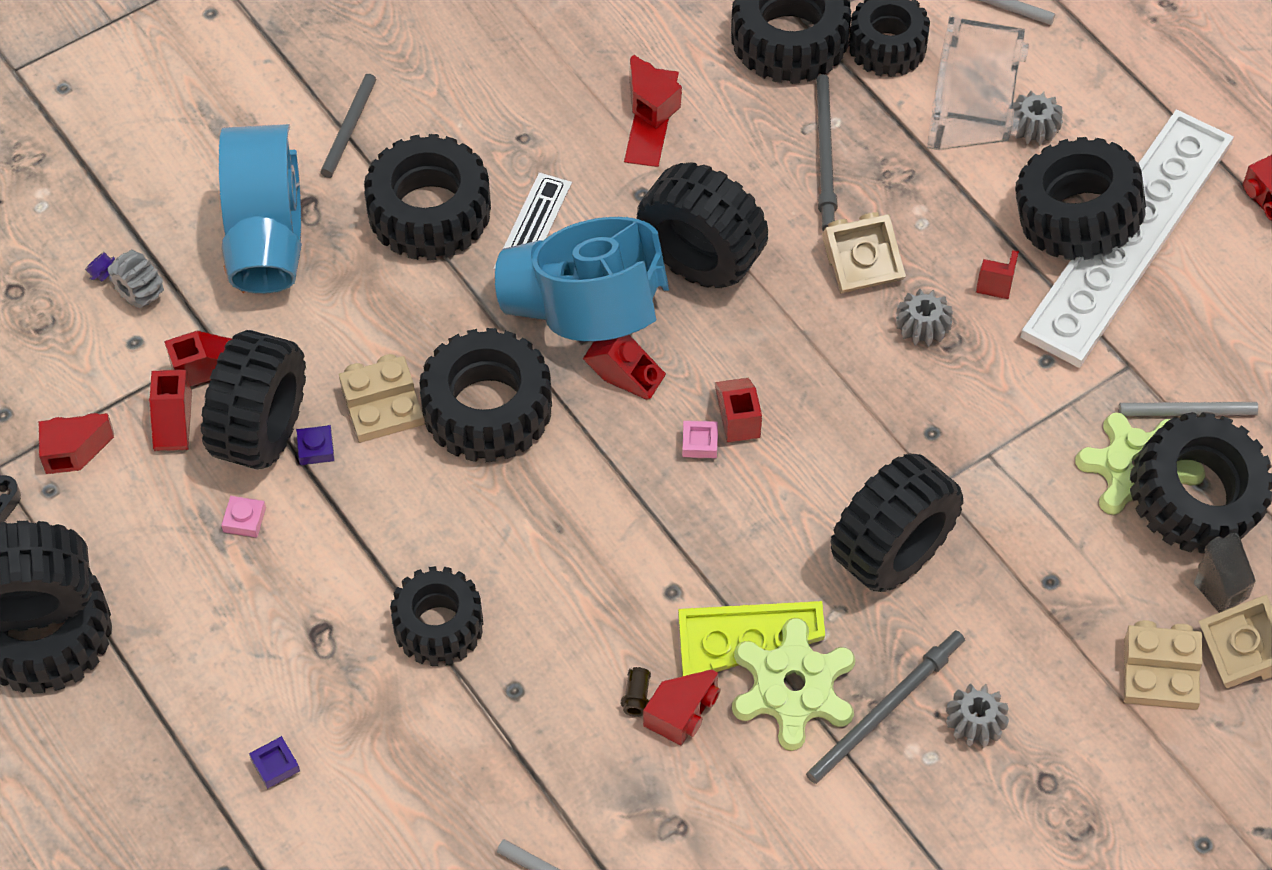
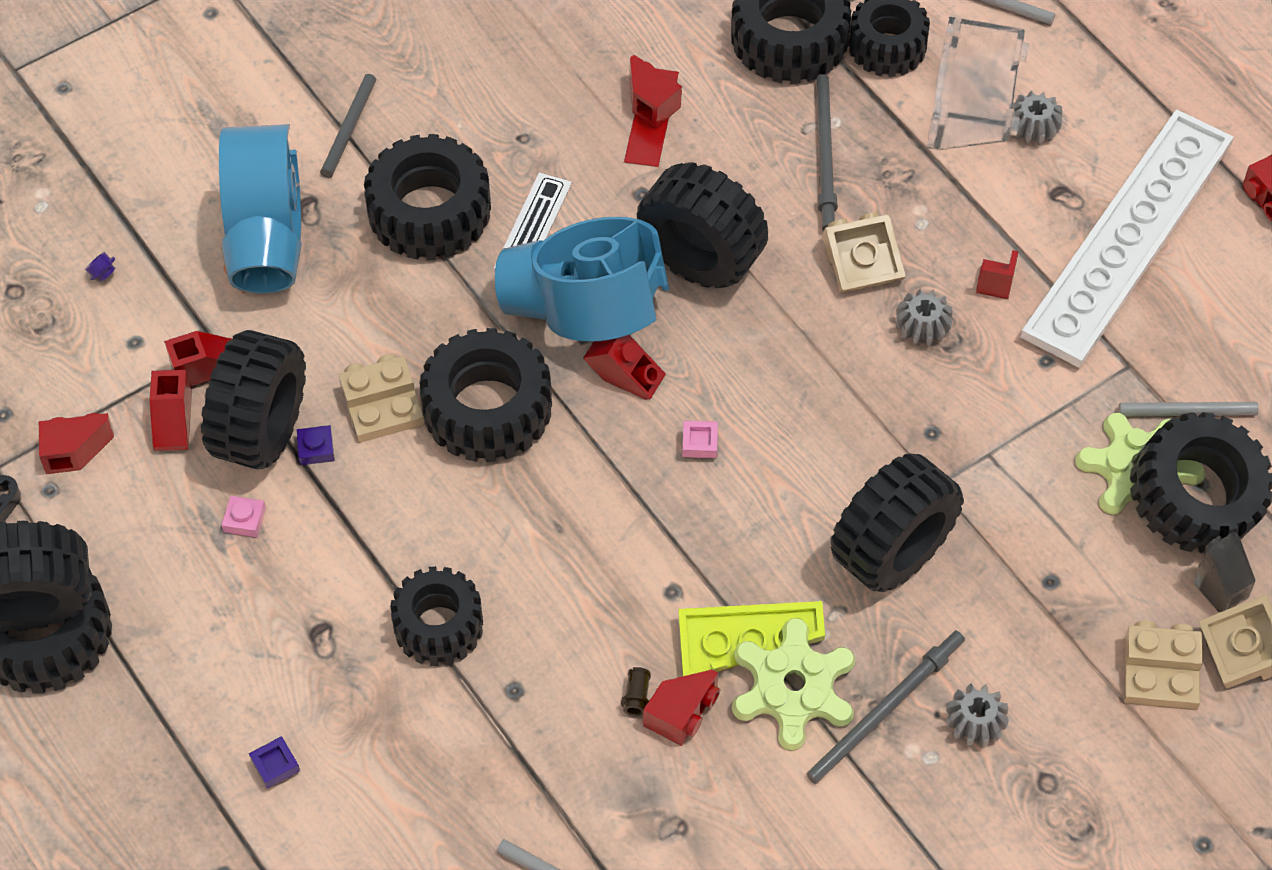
(135, 278): light grey gear -> none
(739, 409): red slope -> none
(1087, 226): black tyre -> none

